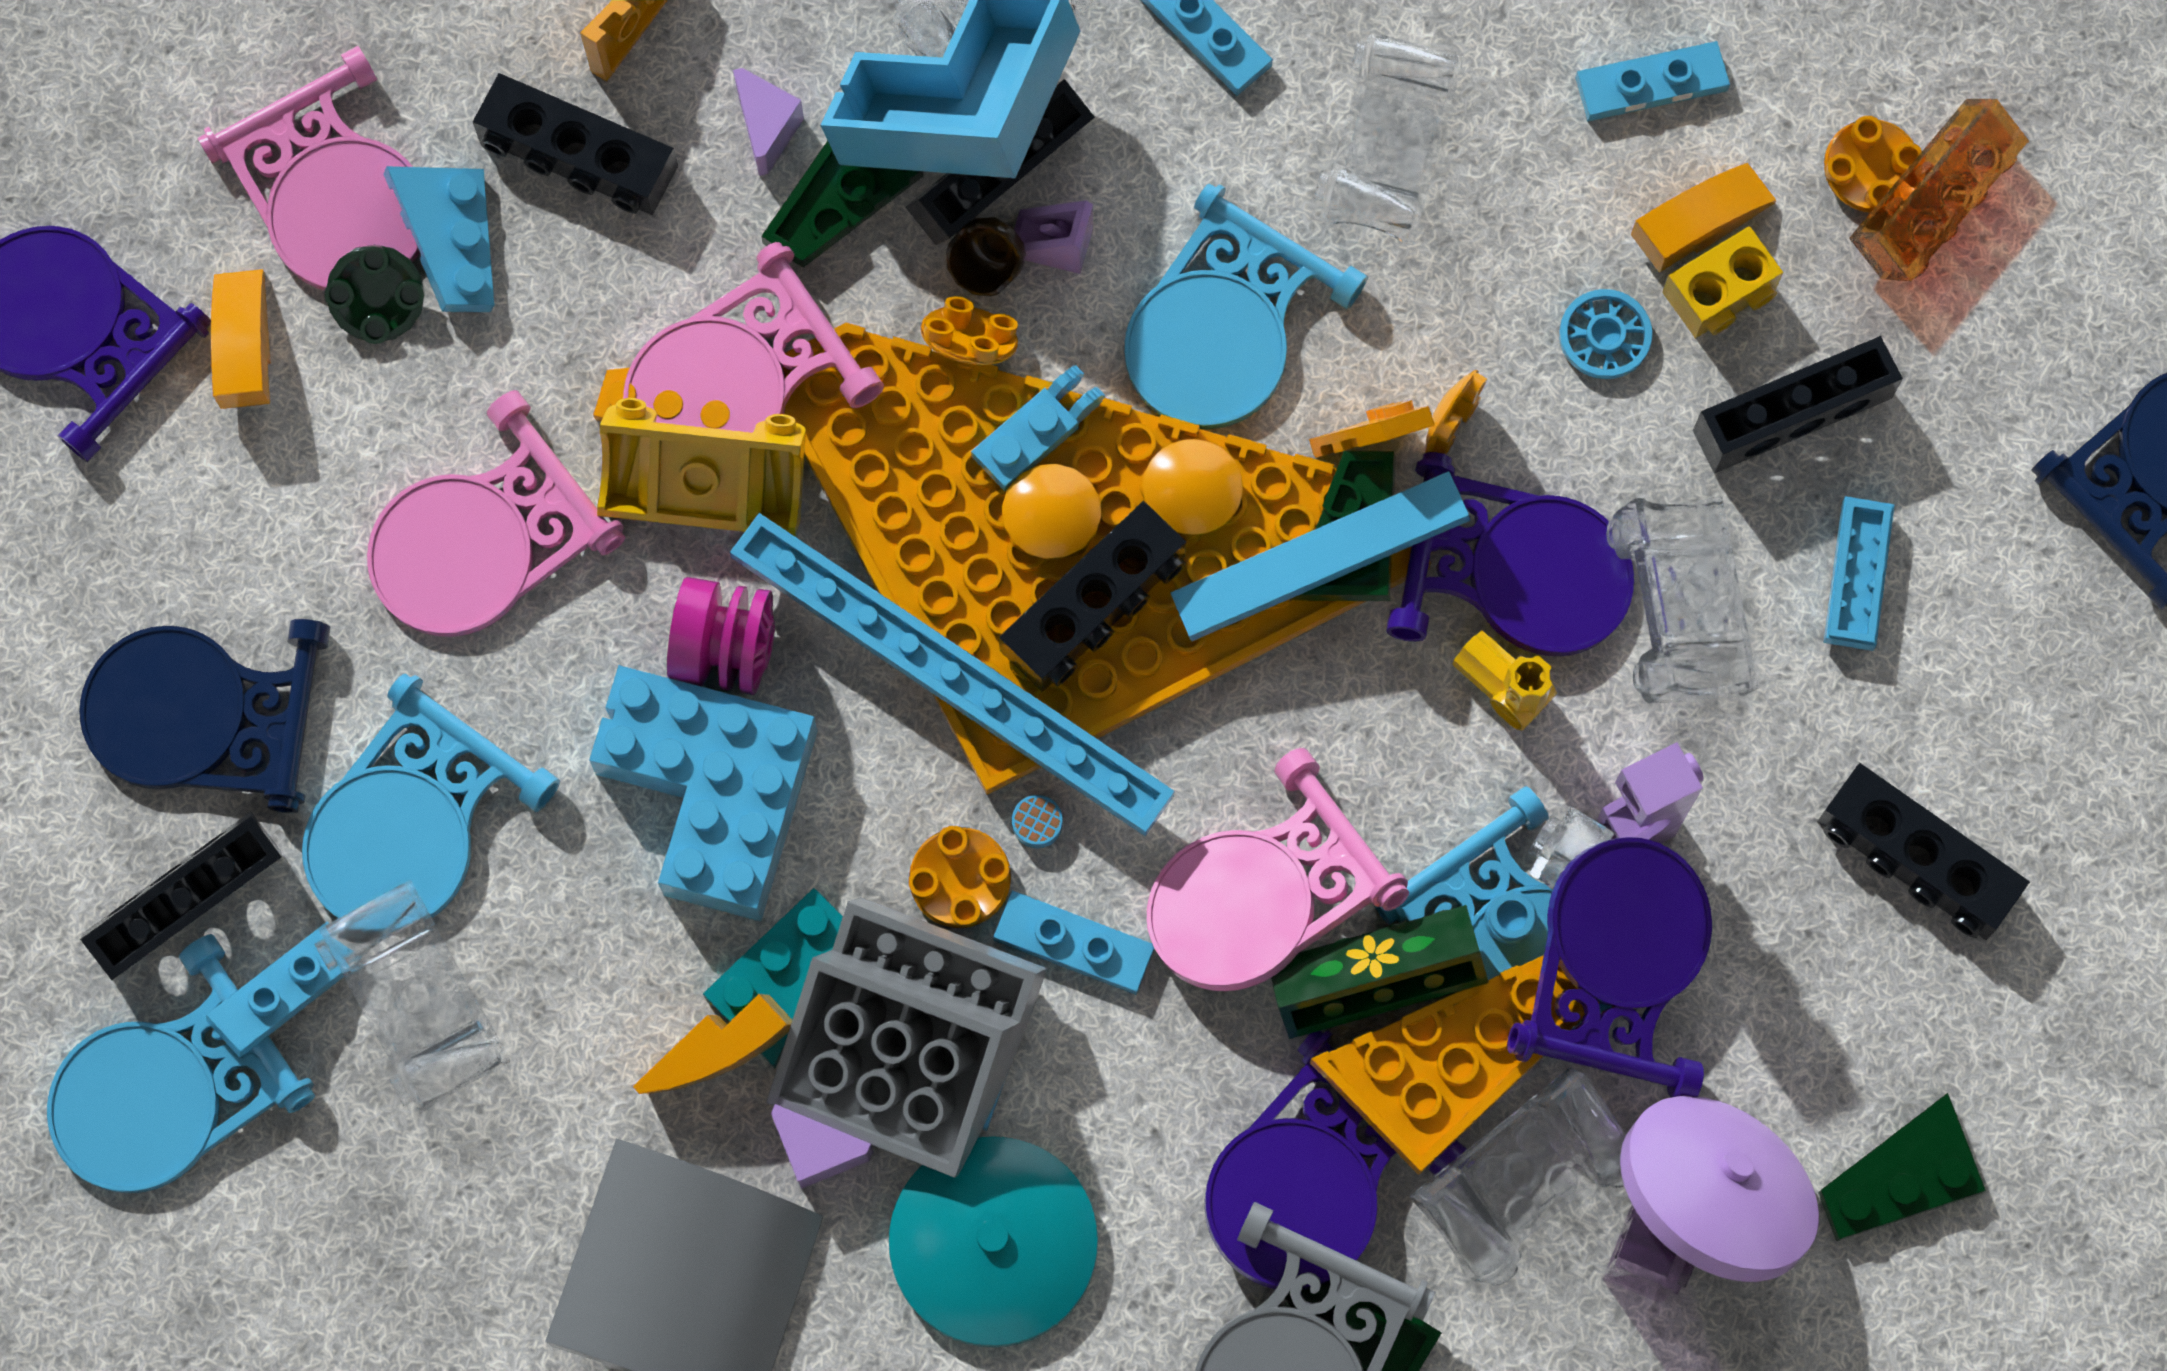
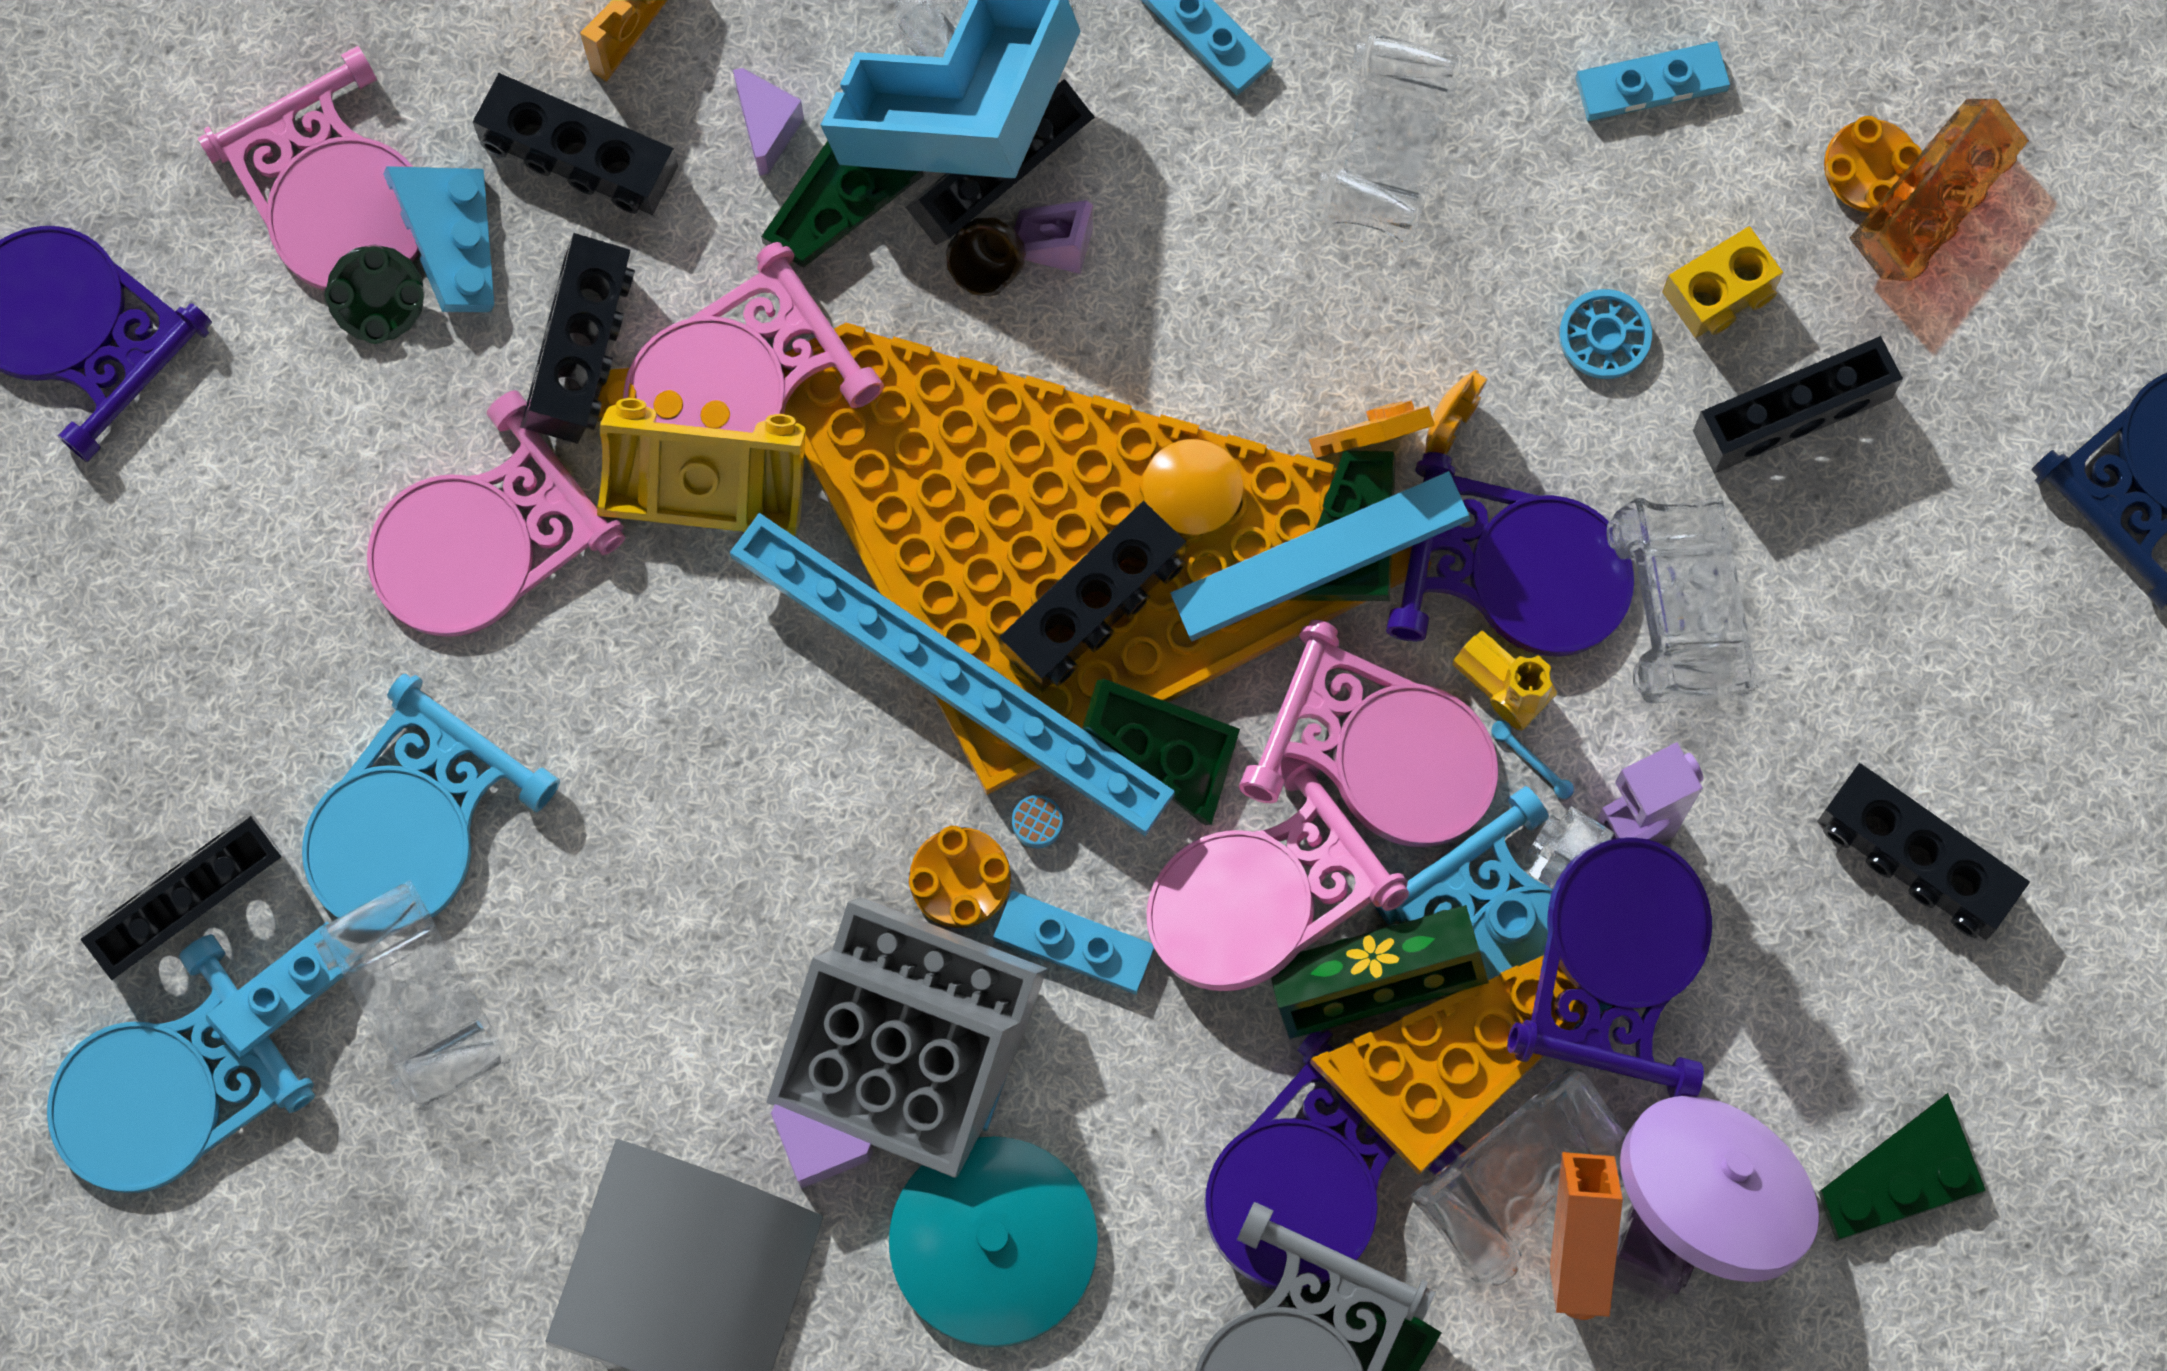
(176, 704): dark blue piece -> none
(240, 339): light orange slope -> none
(549, 405): none -> black brick
(718, 1047): light orange slope -> none
(720, 636): dark pink wheel -> none
(732, 766): medium azure piece -> none
(778, 963): teal wing -> none
(970, 333): light orange dish -> none
(1035, 430): medium azure hinge -> none
(1051, 512): light orange dish -> none
(1167, 742): none -> dark green wing
(1212, 341): medium azure piece -> none
(1404, 759): none -> bright pink piece
(1501, 732): none -> medium azure hinge
(1585, 1235): none -> orange brick
(1701, 215): light orange slope -> none
(1859, 573): medium azure plate -> none

